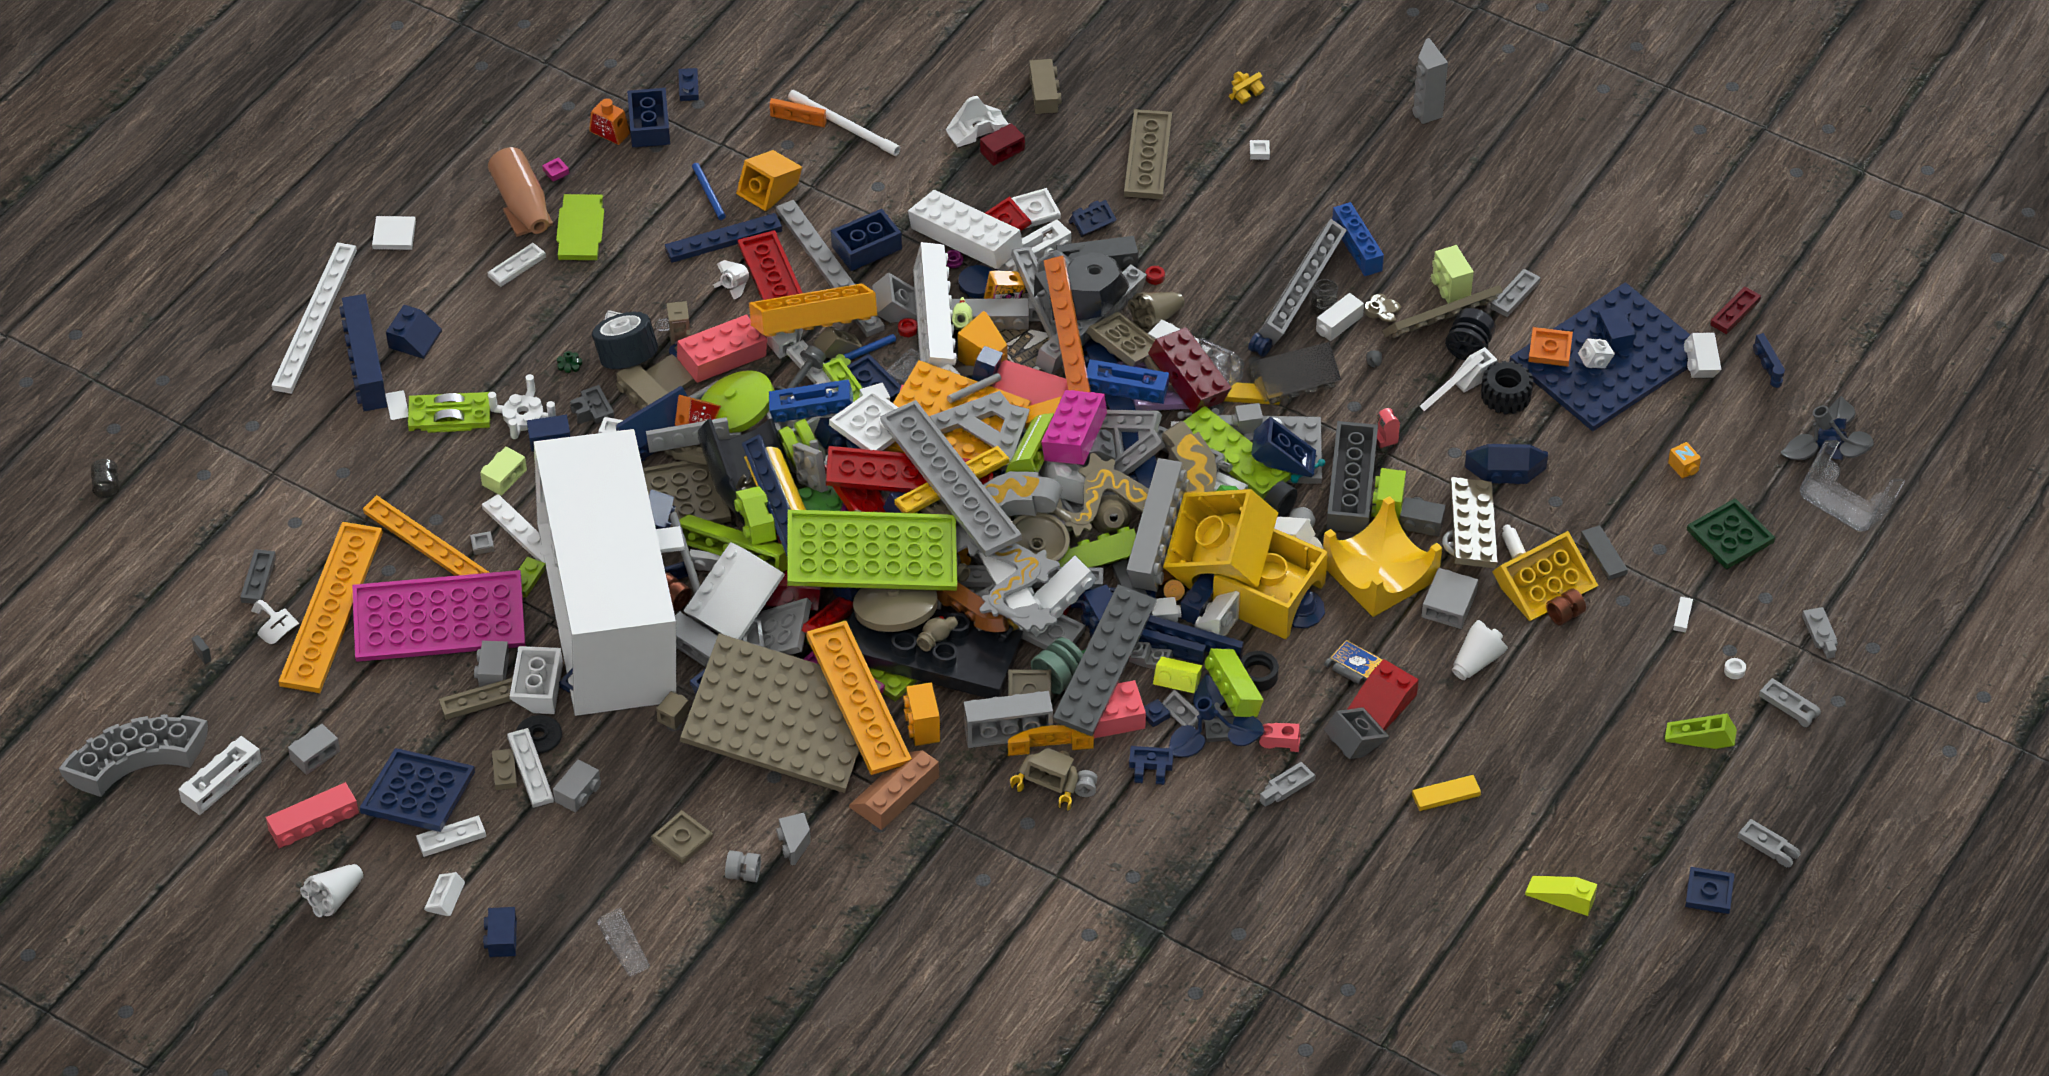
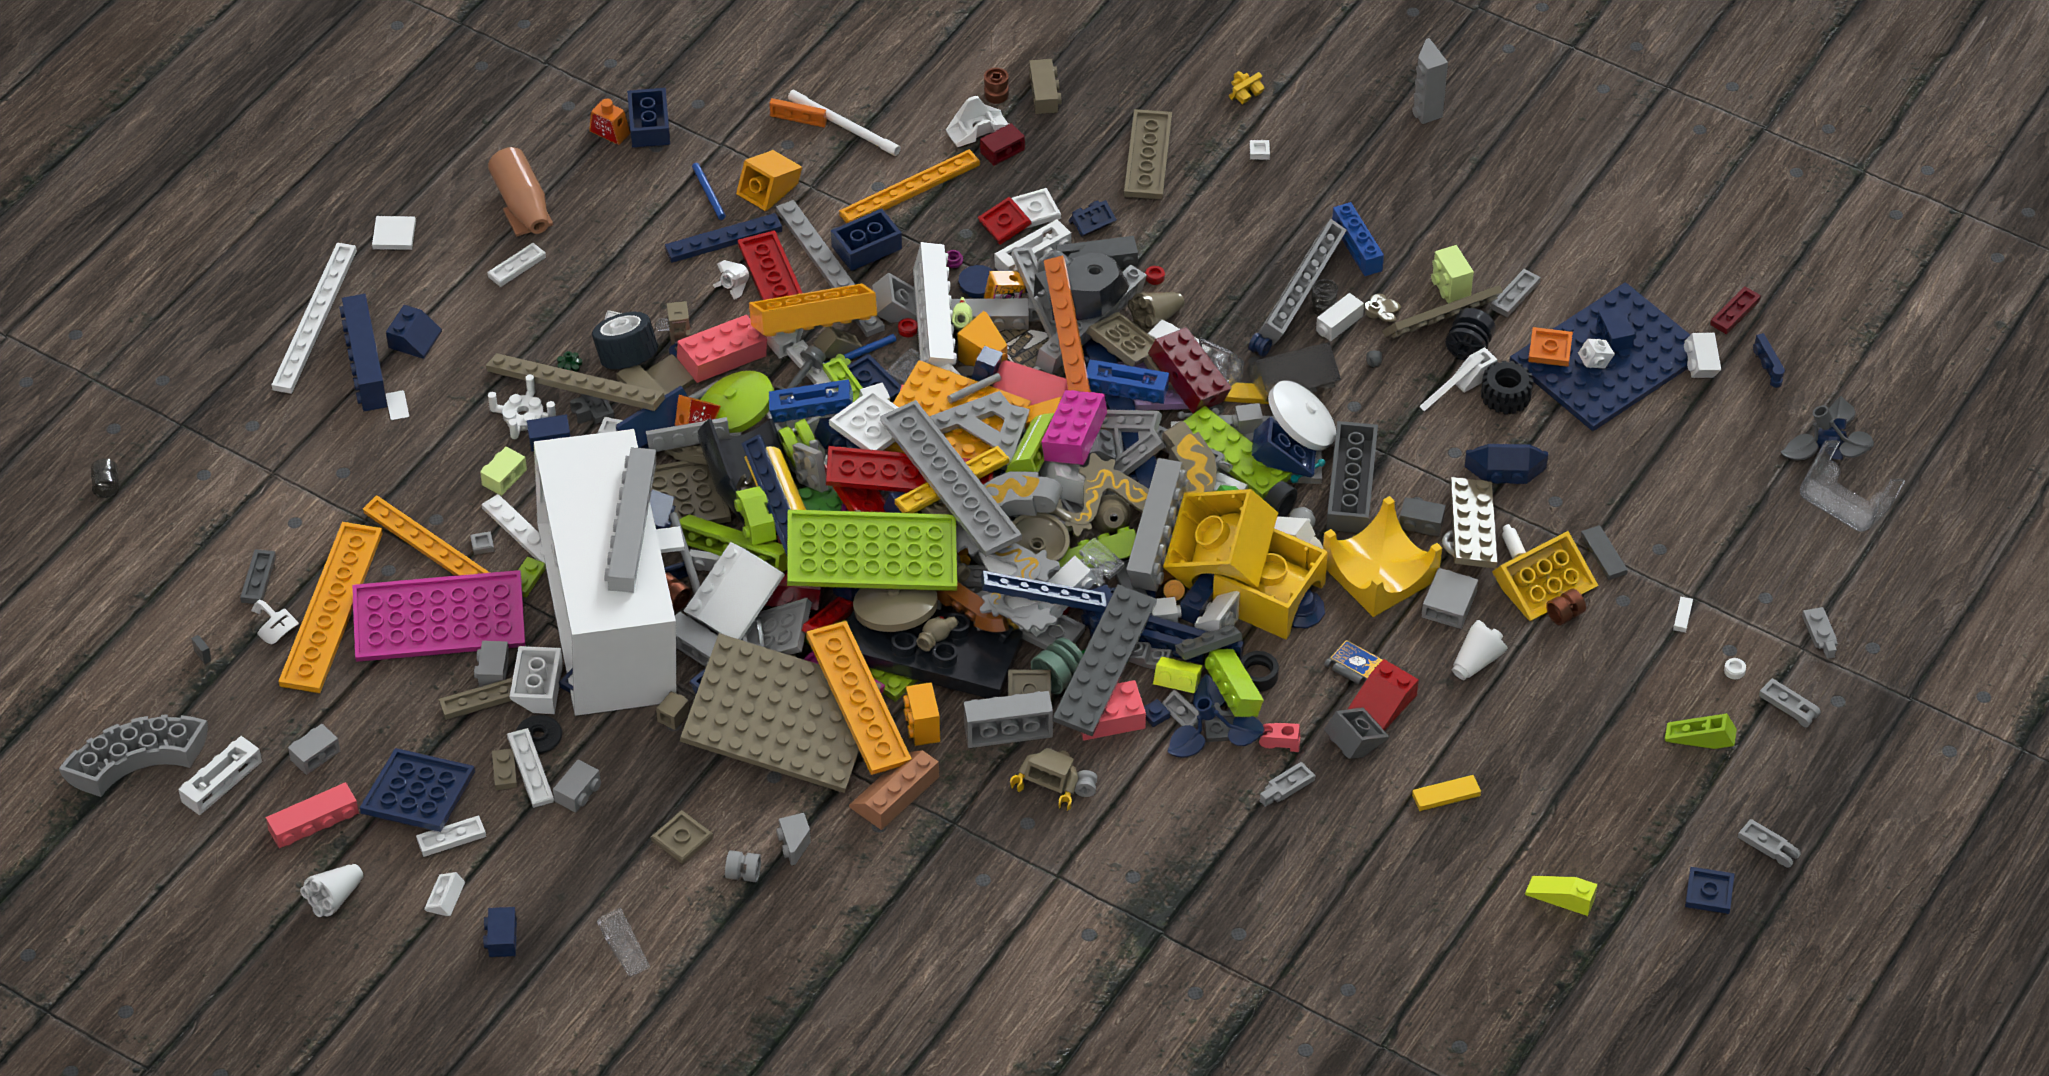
(449, 412): lime piece -> none
(555, 169): dark pink plate -> none
(576, 382): none -> dark tan plate
(580, 227): lime piece -> none
(631, 520): none -> light grey brick
(688, 84): dark blue piece -> none
(911, 186): none -> light orange tile
(965, 229): white brick -> none
(996, 85): none -> copper wheel
(1043, 591): none -> dark blue plate
(1048, 735): light orange slope -> none
(1102, 559): none -> clear plate
(1151, 758): dark blue plate -> none
(1208, 642): none -> dark grey plate
(1302, 415): none -> white dish
(1387, 428): coral leg -> none
(1391, 484): lime brick -> none
(1684, 460): light orange brick -> none
(1730, 533): dark green plate -> none

